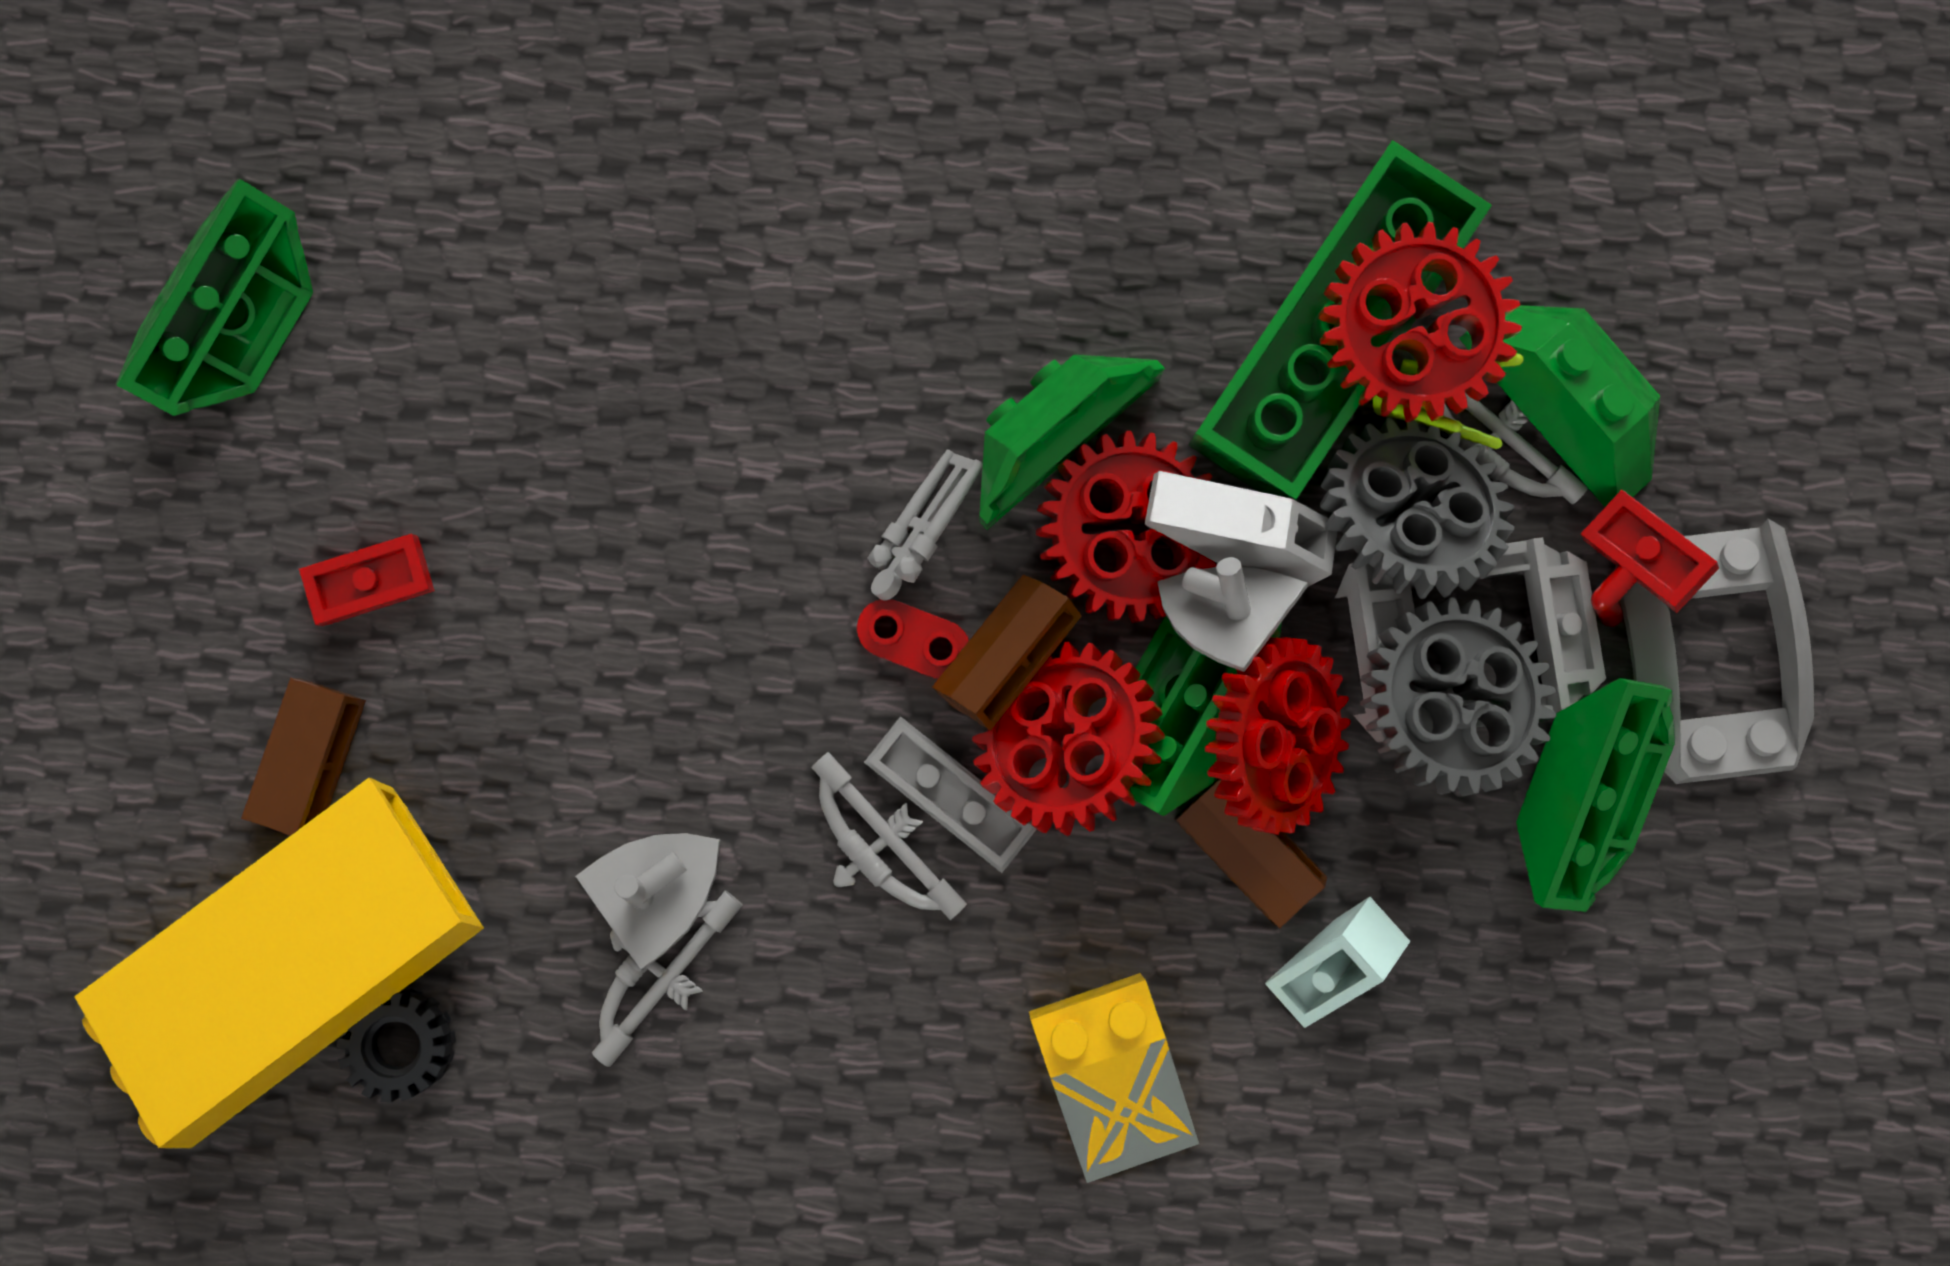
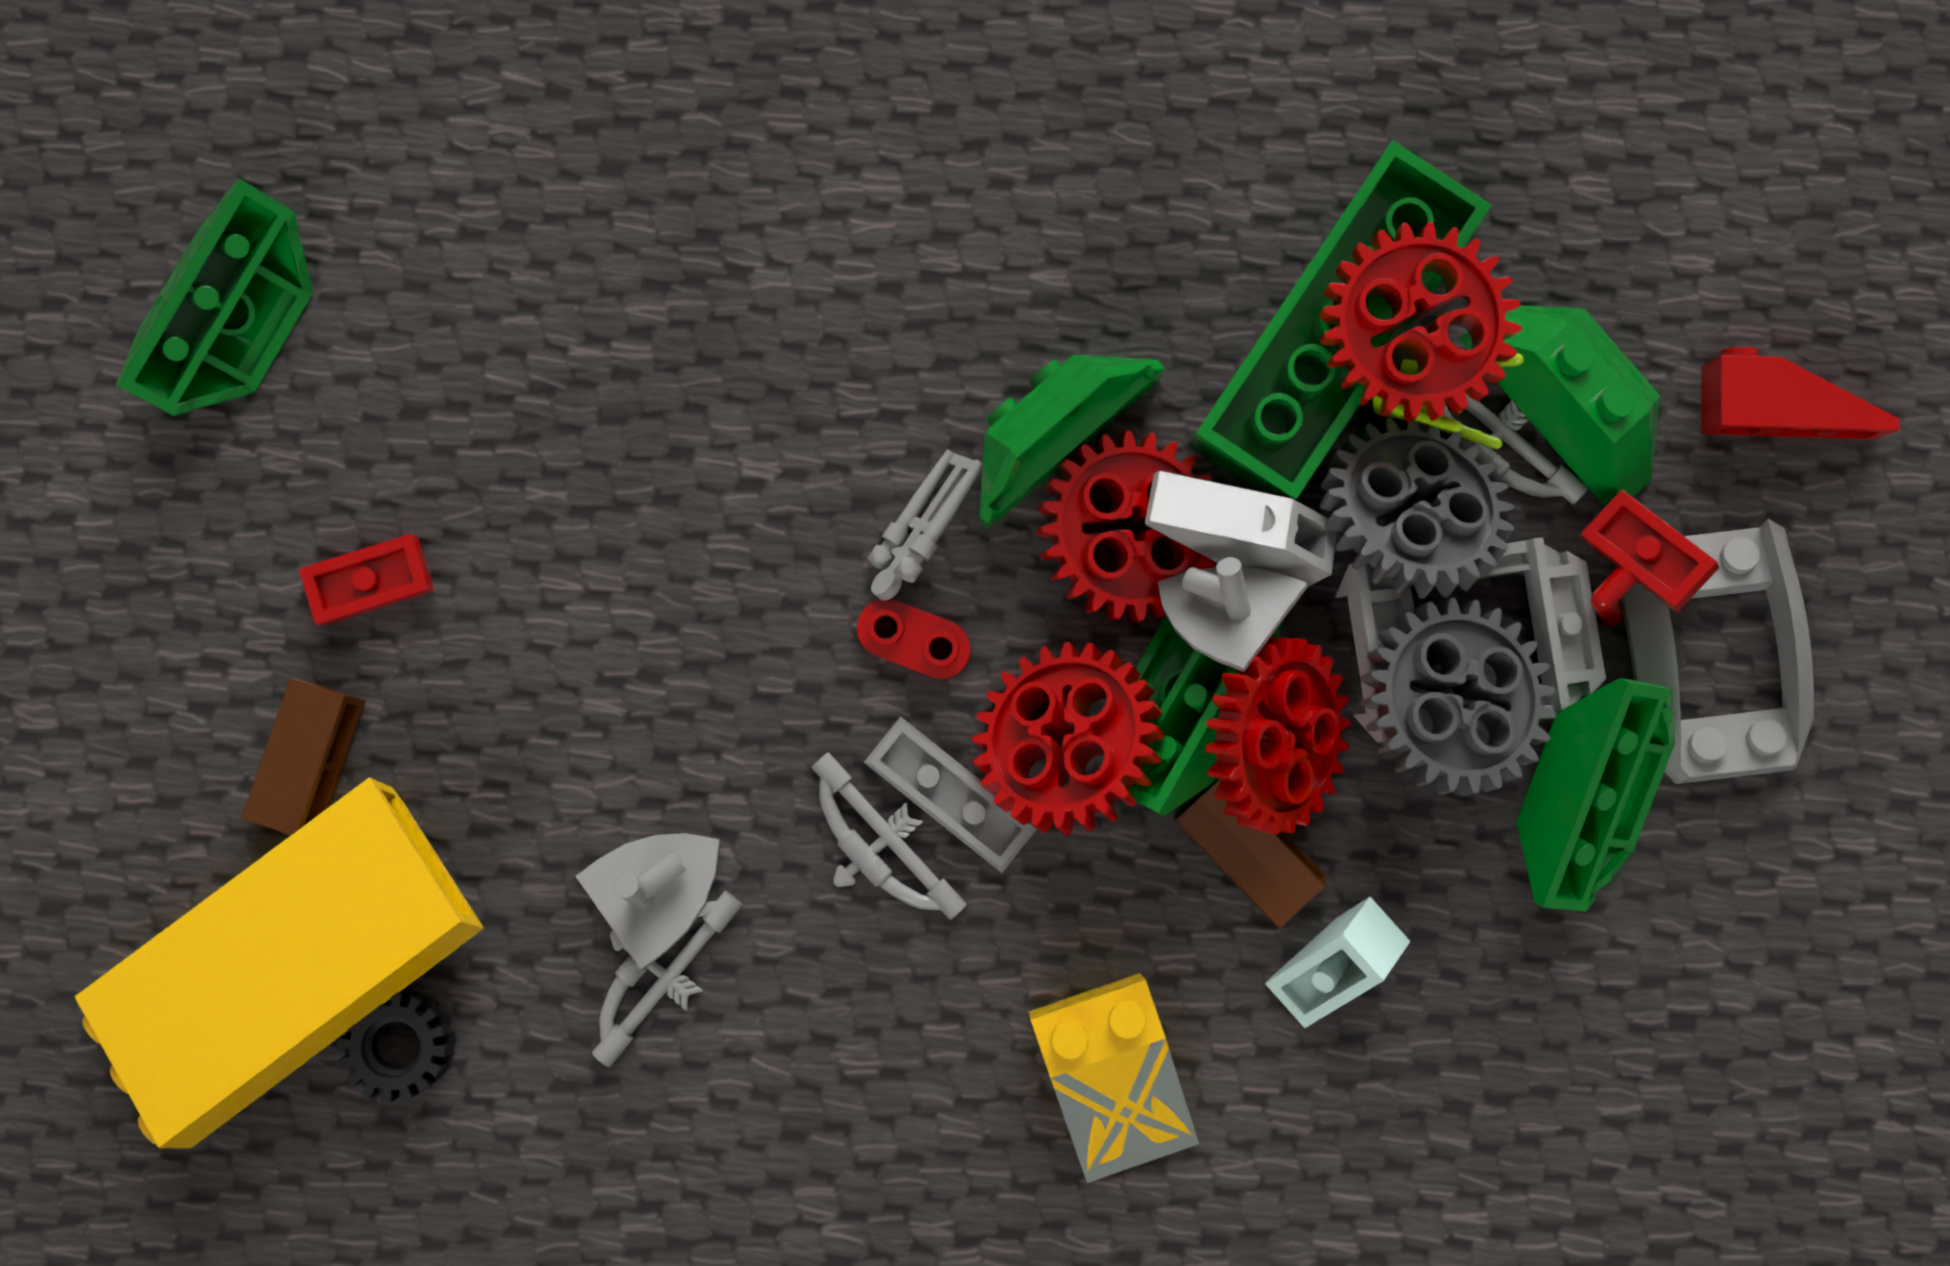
(1007, 651): reddish brown piece -> none
(1780, 399): none -> red slope

